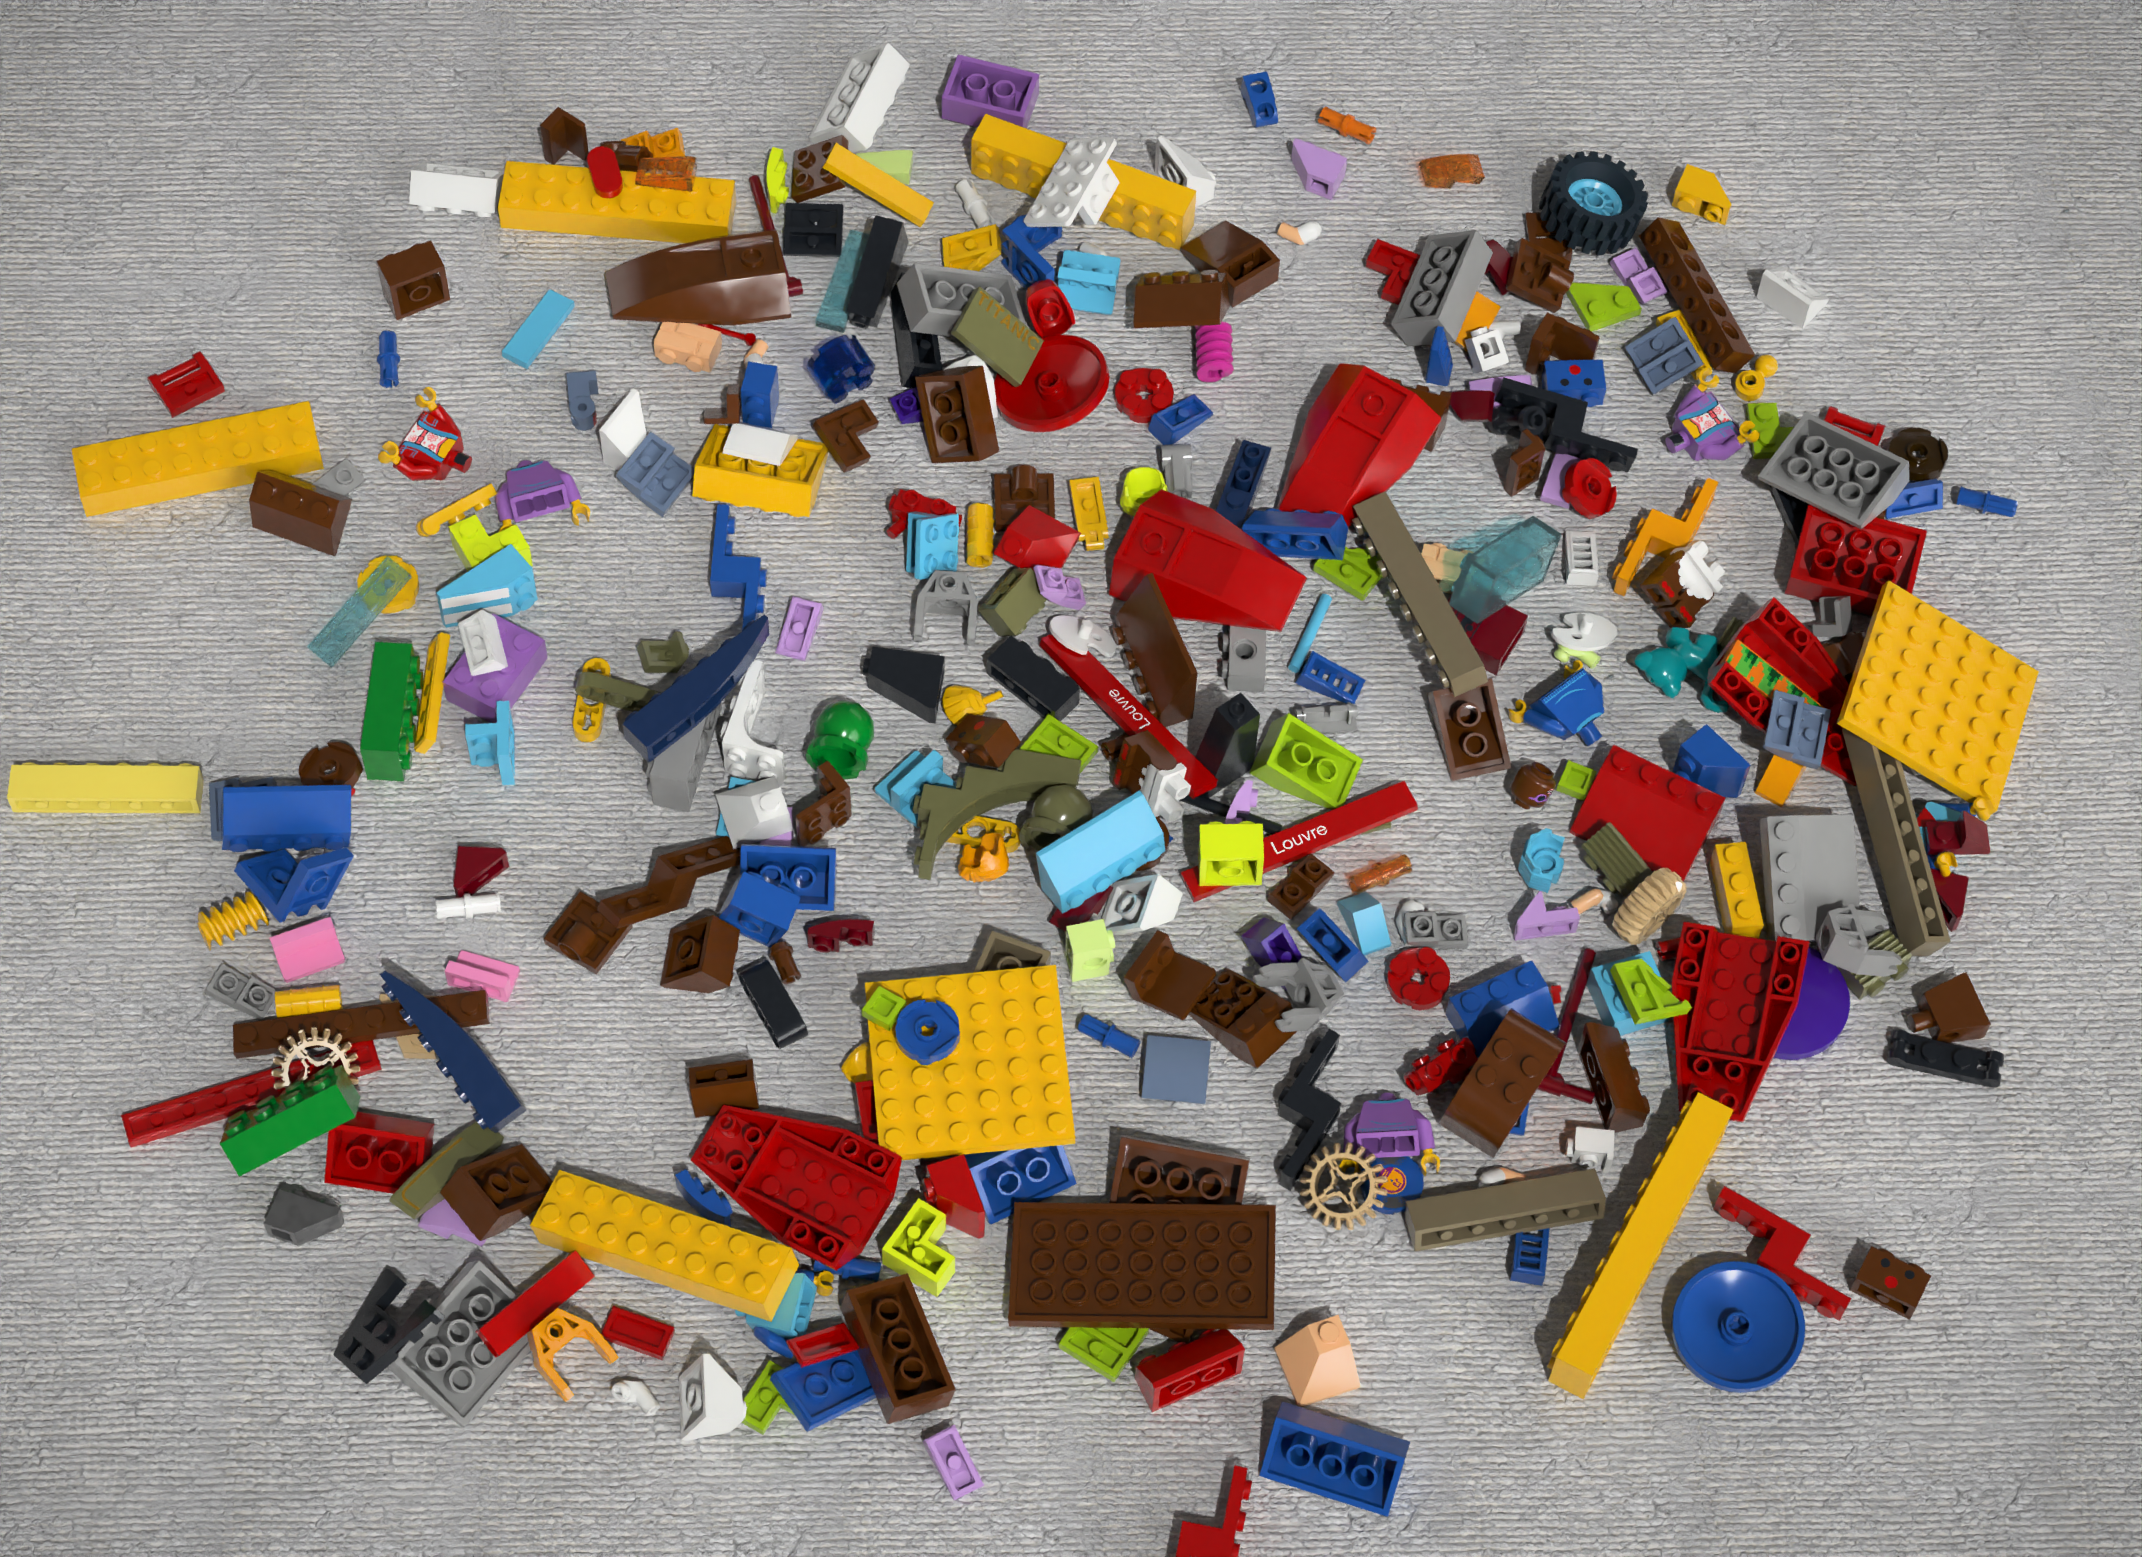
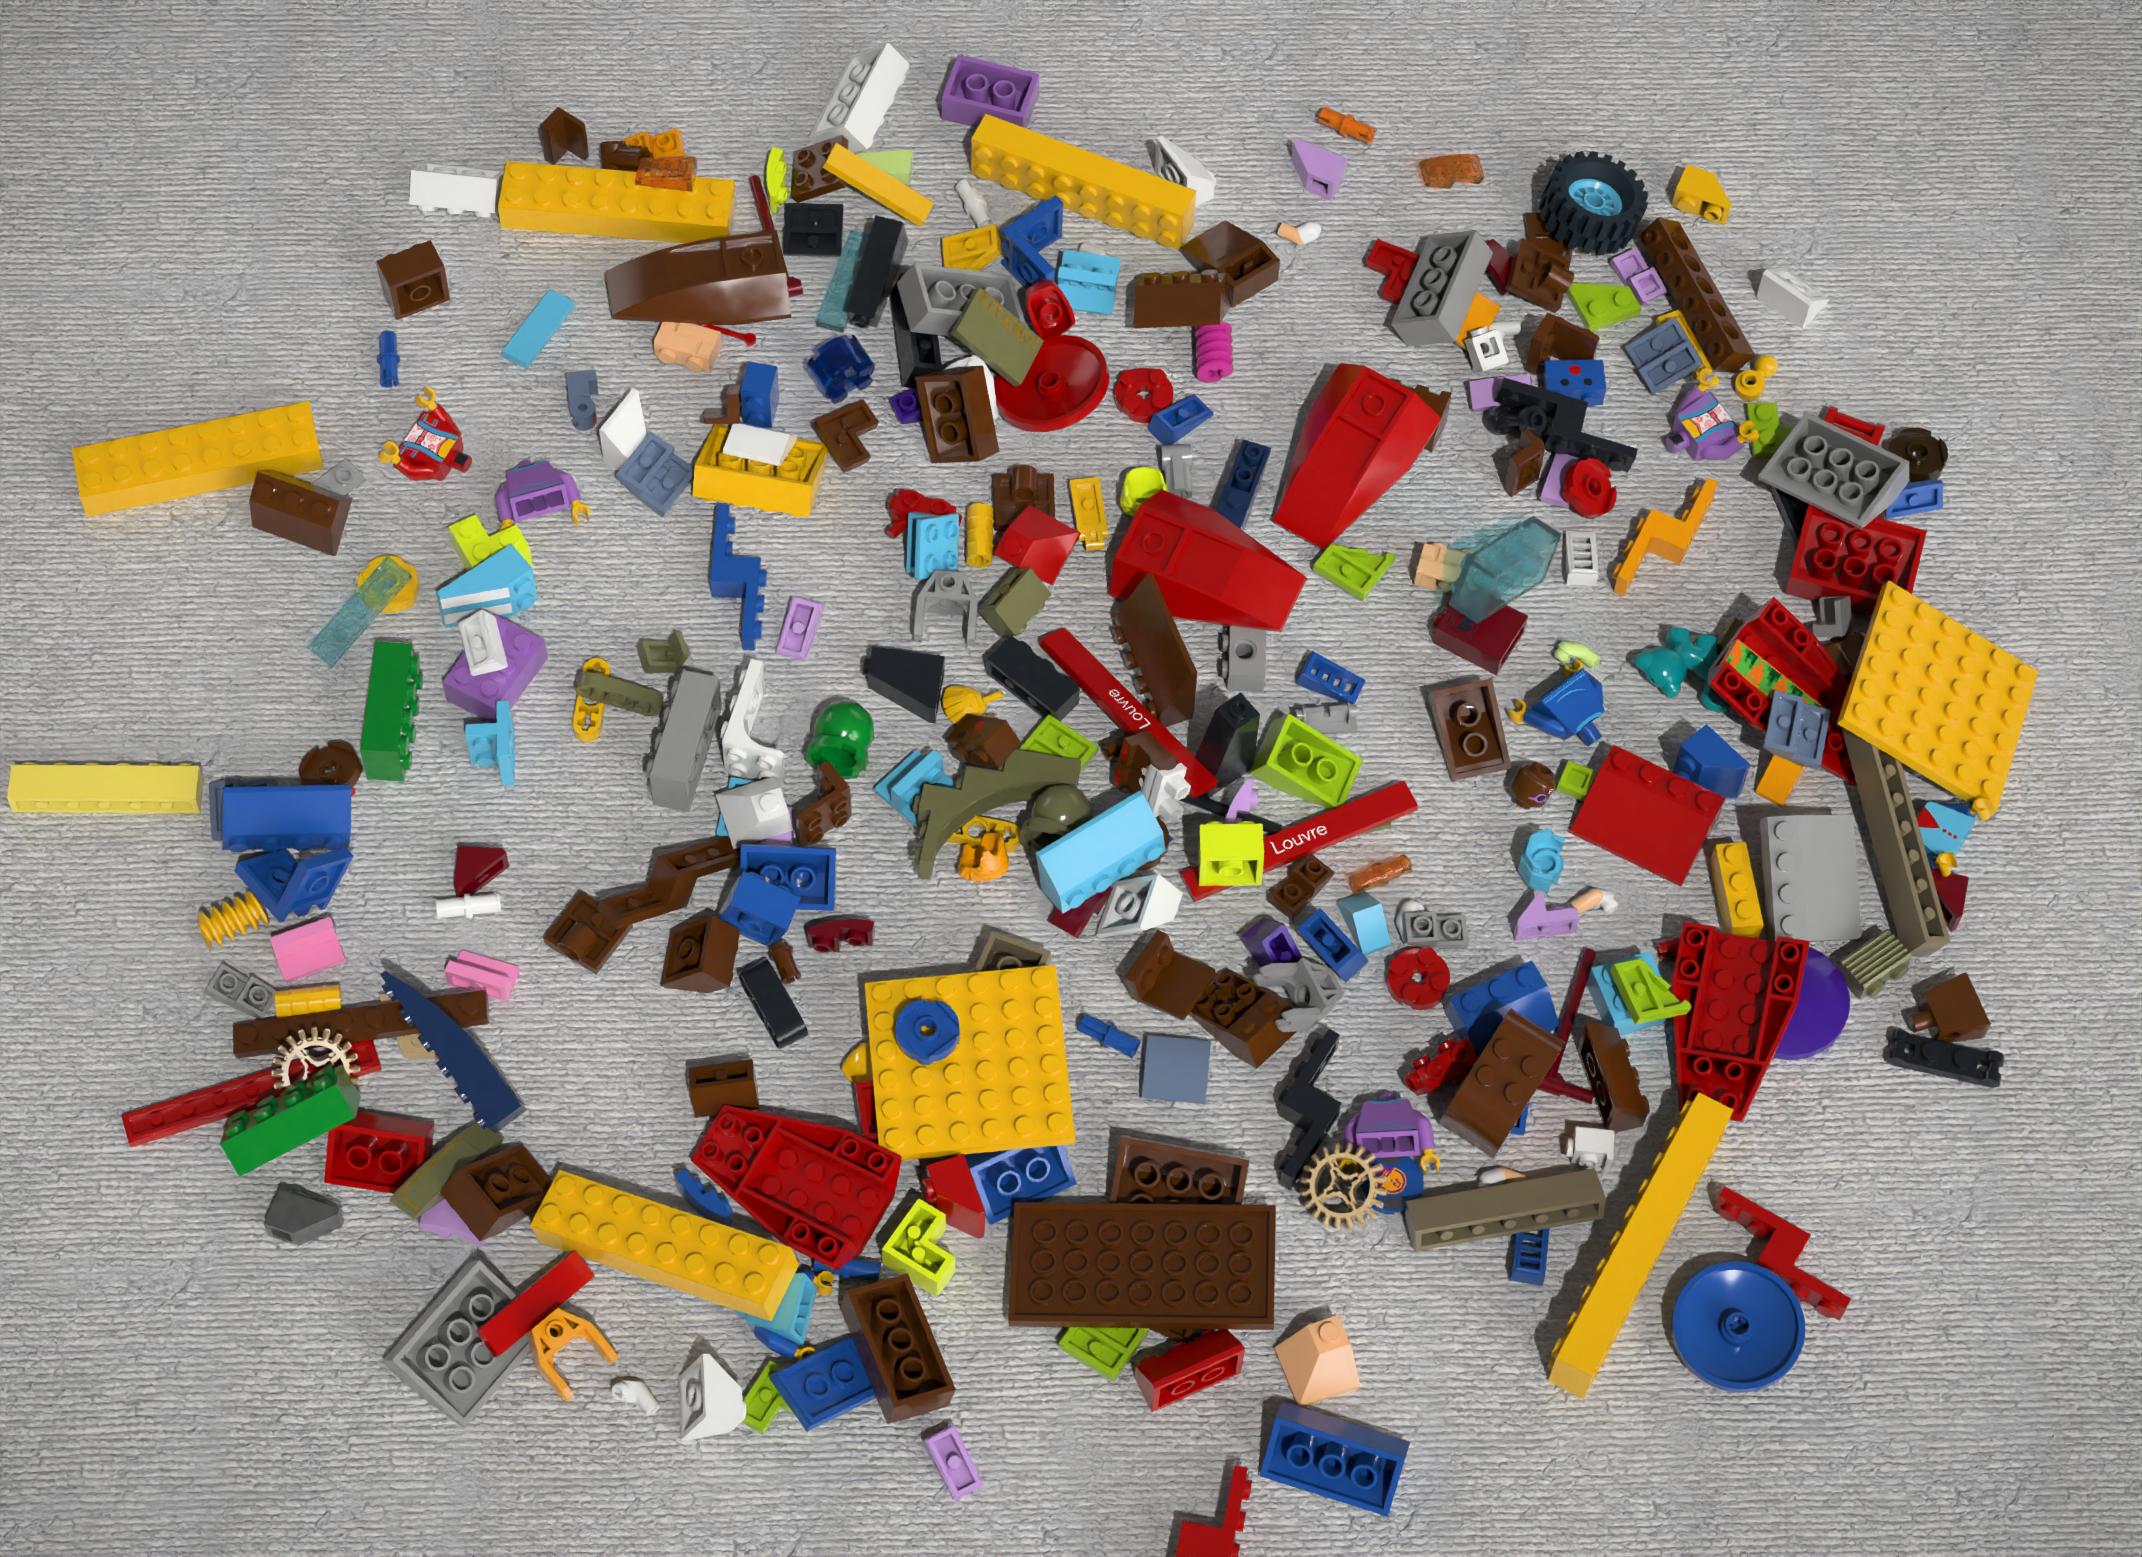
(188, 390): red plate -> none
(375, 1336): black wing -> none
(432, 693): yellow tile -> none
(455, 511): yellow plate -> none
(604, 172): red tile -> none
(638, 1333): red tile -> none
(694, 695): dark blue slope -> none
(756, 352): light nougat arm -> none
(822, 1345): red tile -> none
(883, 1008): lime plate -> none
(1059, 588): lavender slope -> none
(1077, 184): white bracket -> none
(1080, 633): white piece -> none
(1089, 950): yellowish green brick -> none
(1259, 99): blue leg -> none
(1299, 533): blue slope -> none
(1310, 633): medium azure bar -> none
(1420, 595): dark tan brick -> none
(1440, 360): blue slope -> none
(1473, 405): dark red slope -> none
(1555, 994): red piece -> none
(1593, 630): white piece -> none
(1616, 860): olive brick -> none
(1649, 906): tan gear -> none
(1684, 584): hips -> none
(1845, 945): light grey piece -> none
(1890, 1282): reddish brown brick -> none
(1960, 837): dark red slope -> none
(1987, 502): blue axle -> none

